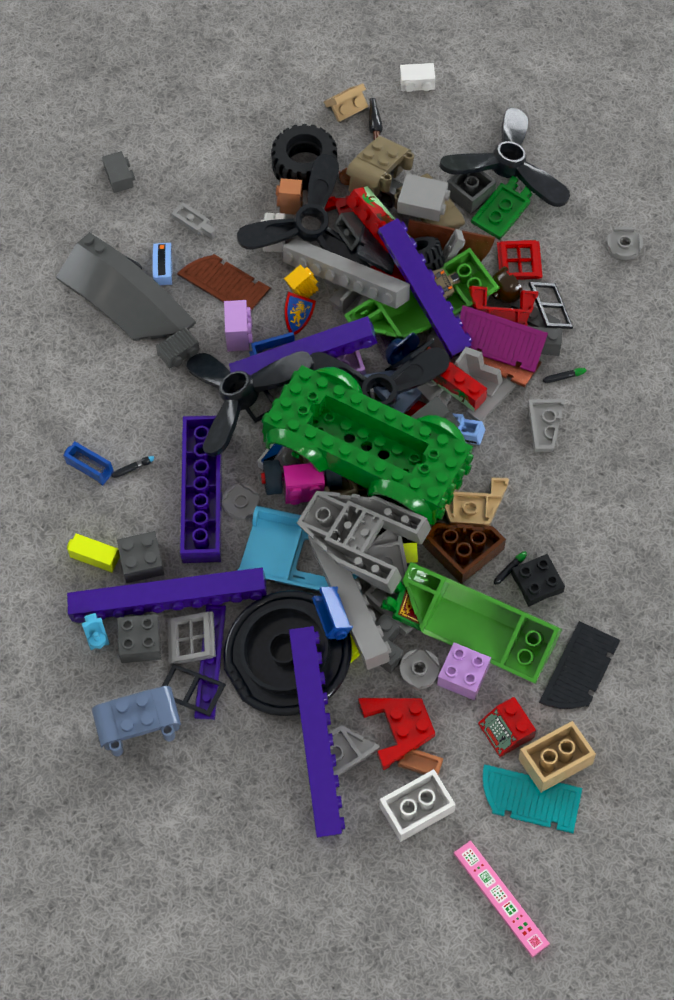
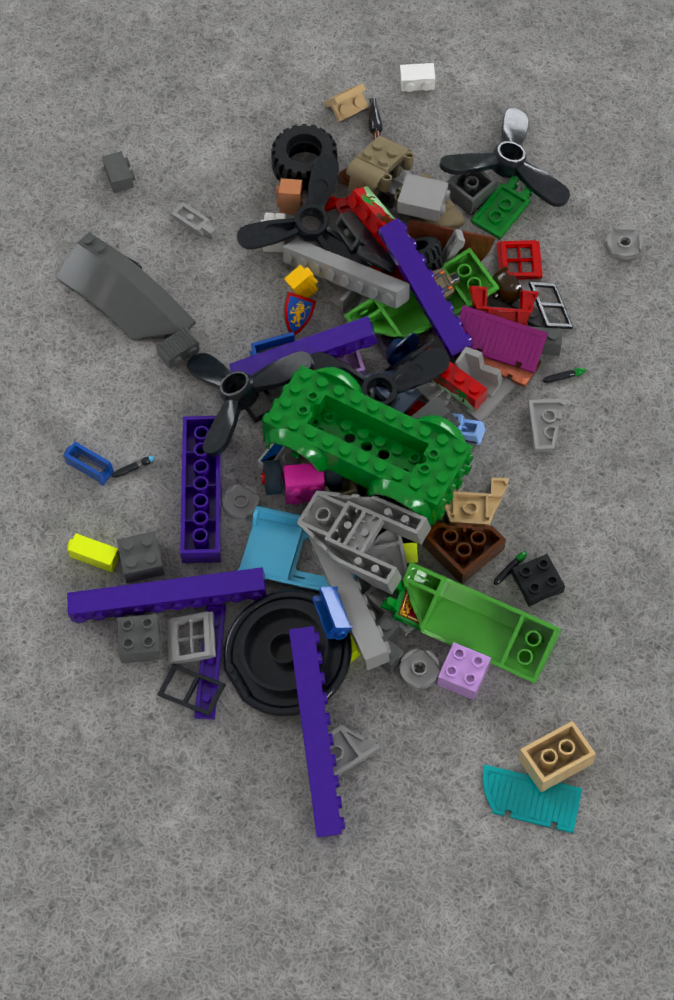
(95, 632): medium azure hips -> none
(136, 716): sand blue container -> none
(162, 263): light blue slope -> none
(224, 281): copper piece -> none
(237, 325): lavender brick -> none
(407, 722): red wing -> none
(417, 805): white brick -> none
(420, 762): nougat tile -> none
(501, 899): bright pink tile -> none
(507, 727): red slope -> none
(579, 668): black piece -> none

